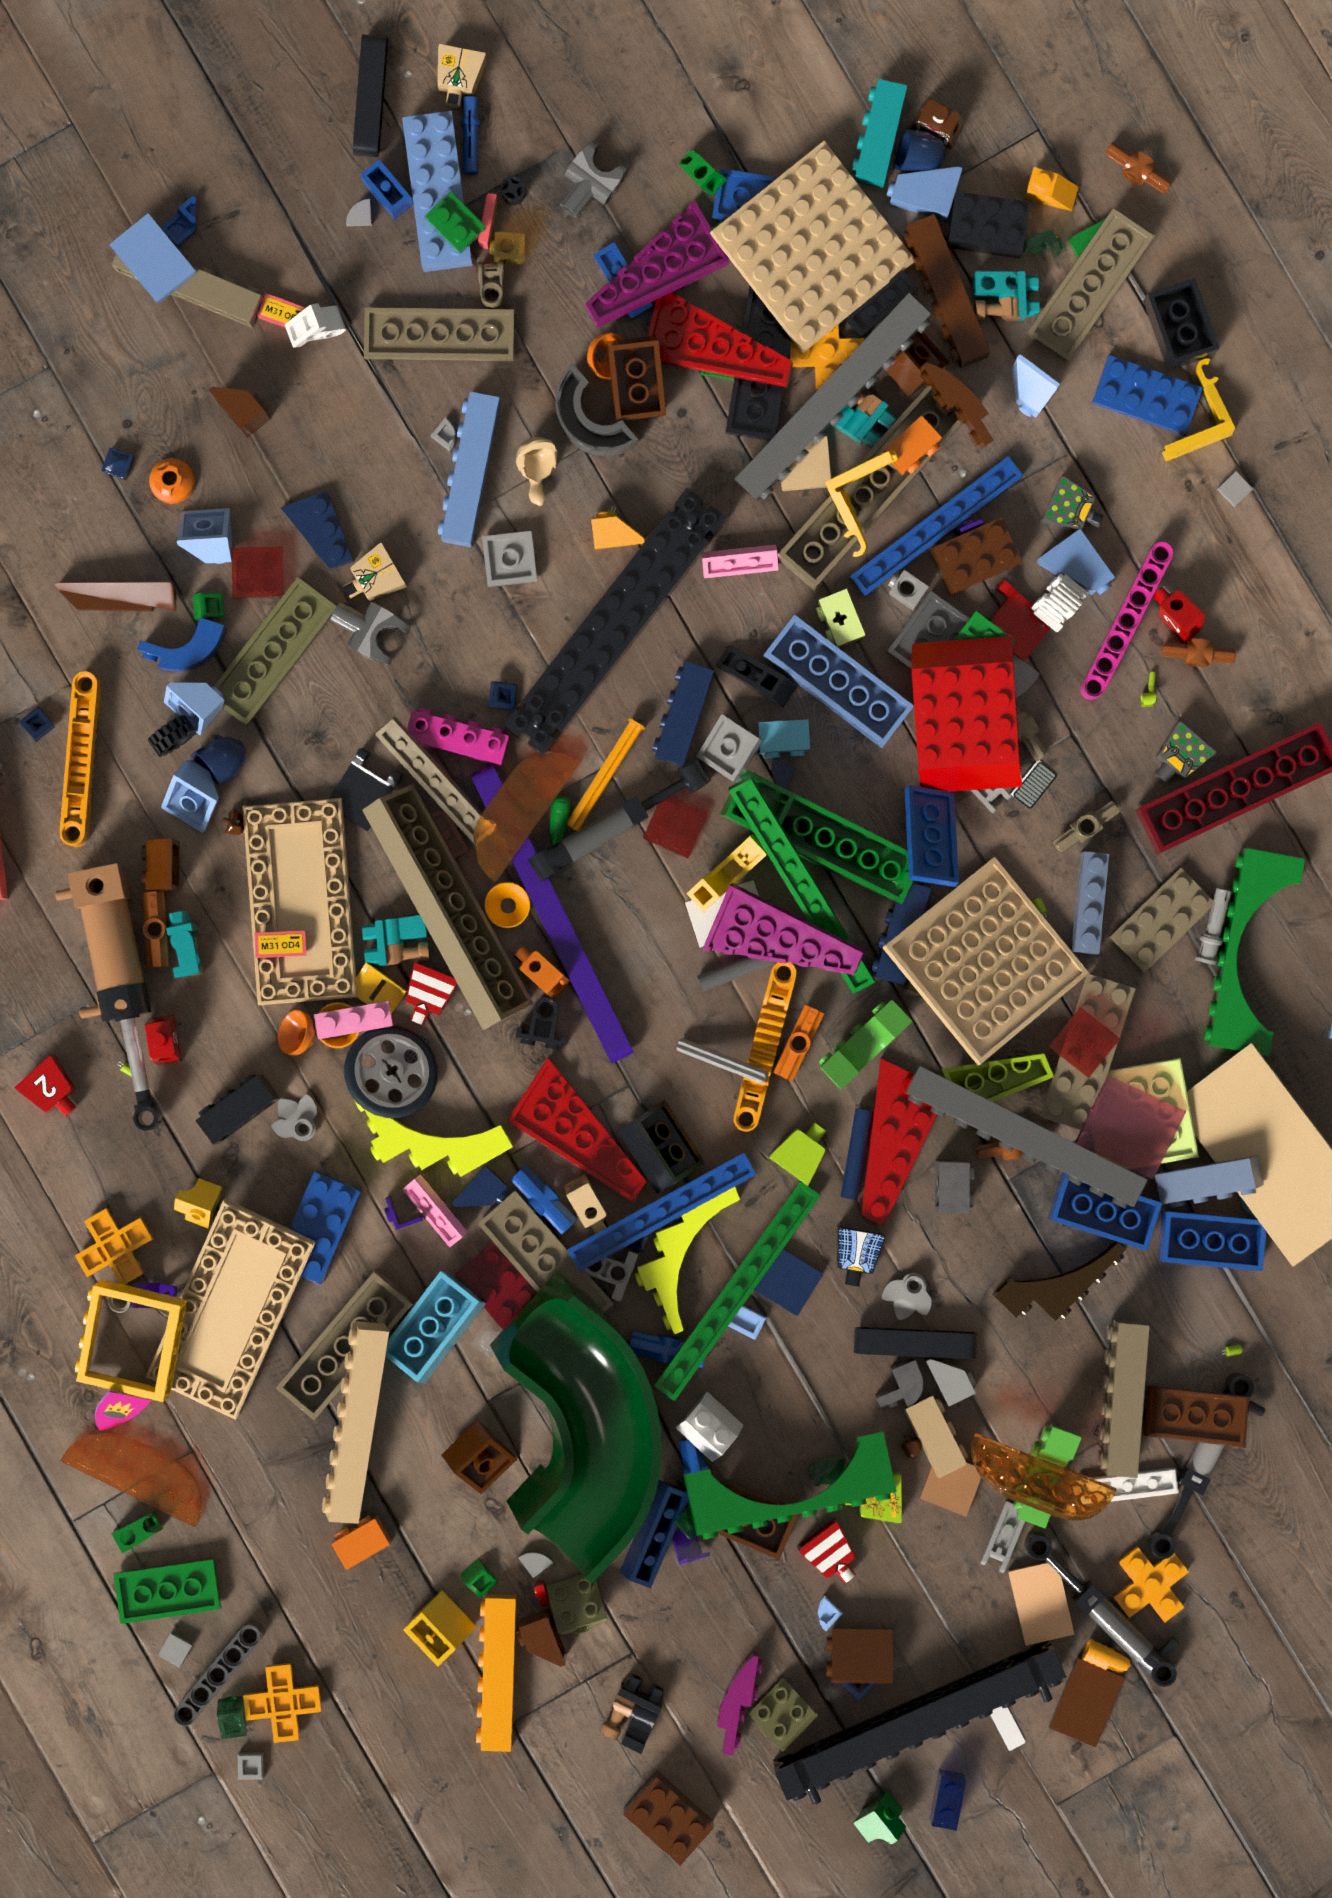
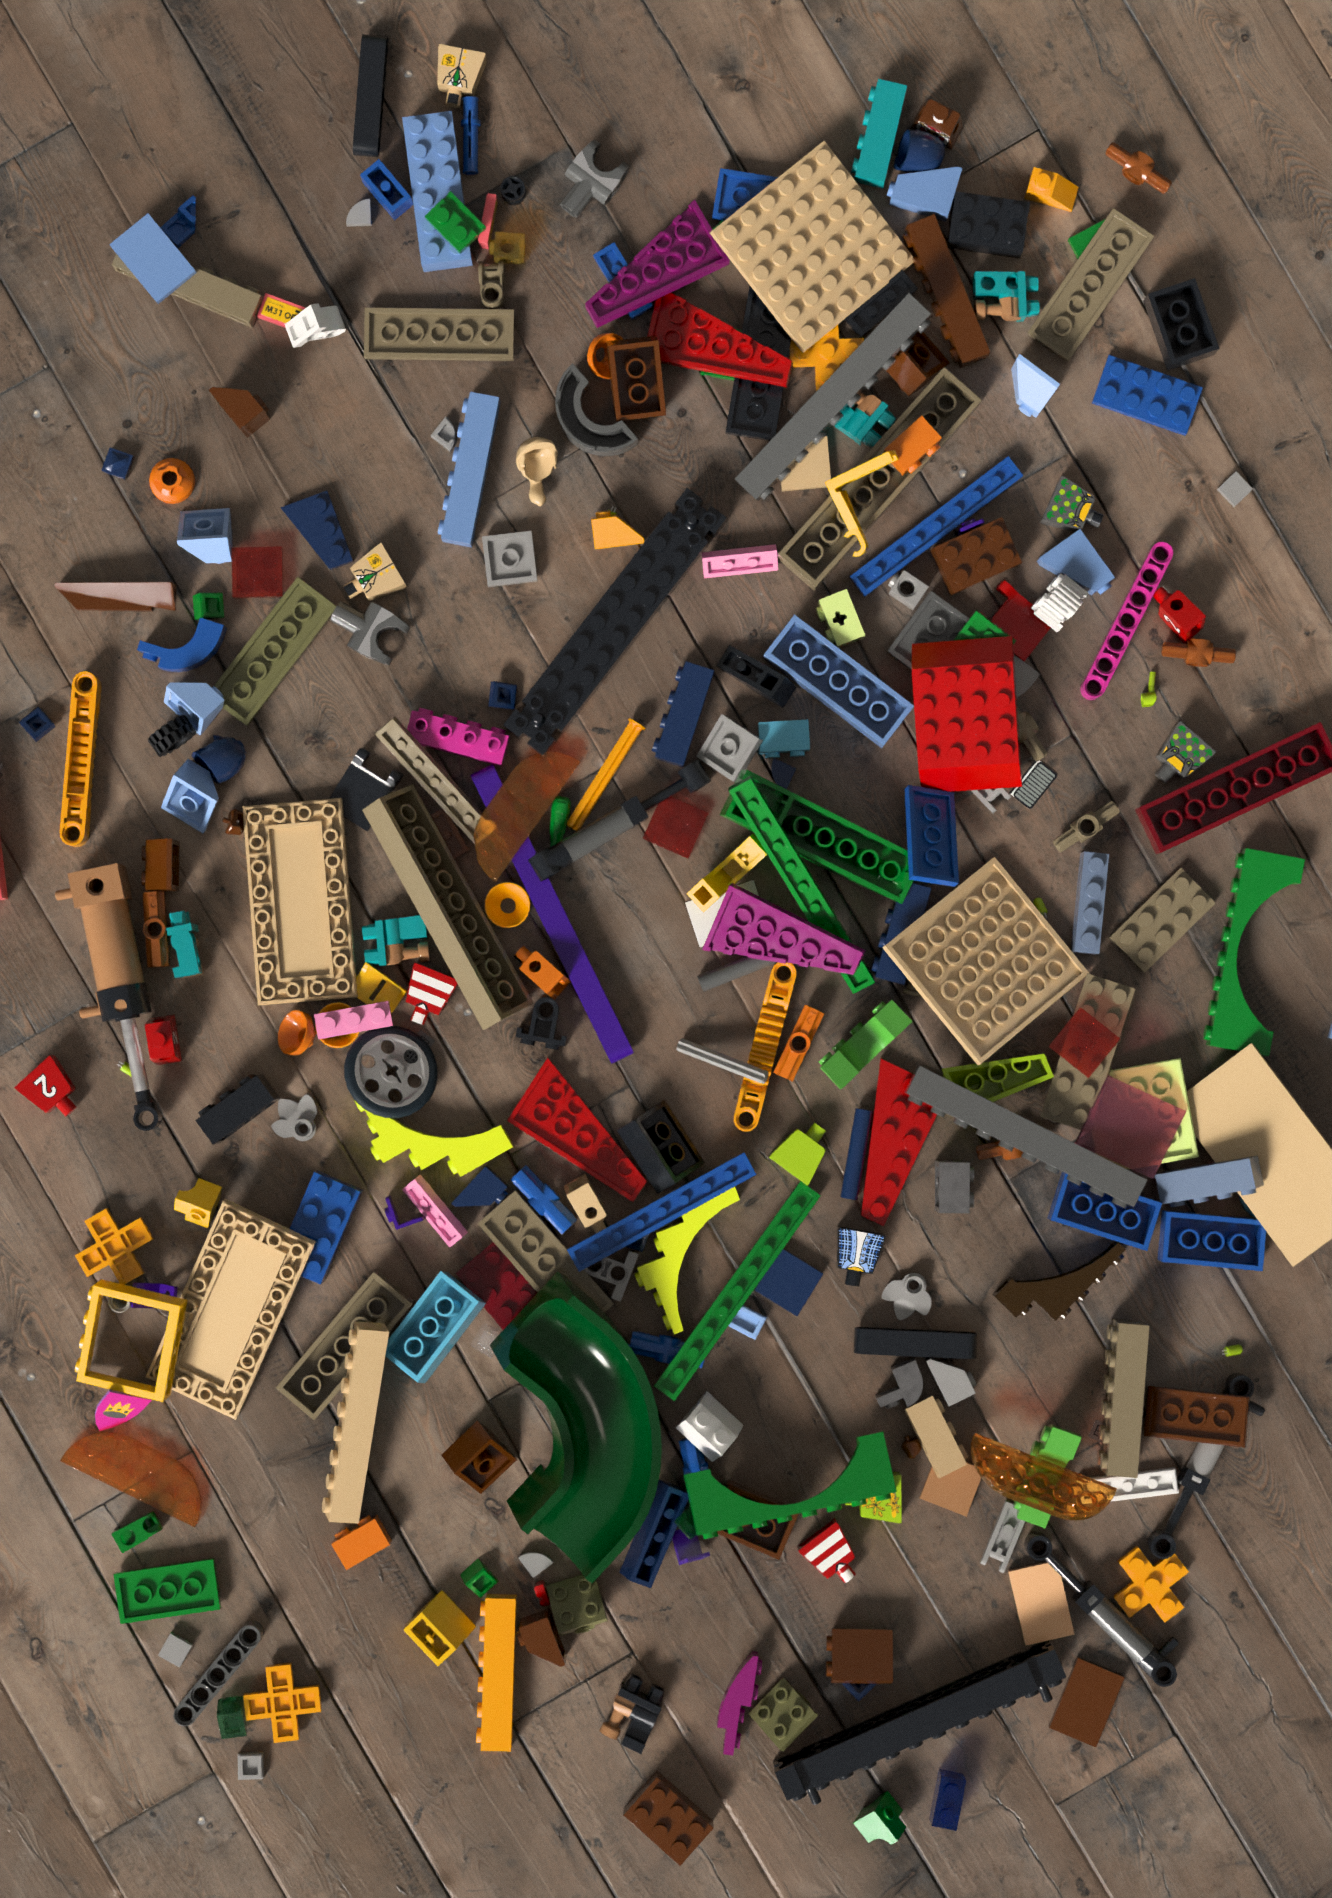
(280, 944): tile -> none
(702, 172): green leg -> none
(826, 1470): clear green bracket -> none
(828, 1612): light blue tile -> none
(953, 393): reddish brown slope -> none
(1007, 1728): white sticker -> none
(1038, 243): clear green bracket -> none
(1105, 1657): light orange hinge -> none
(1211, 938): light grey pin -> none
(1224, 425): yellow hinge -> none

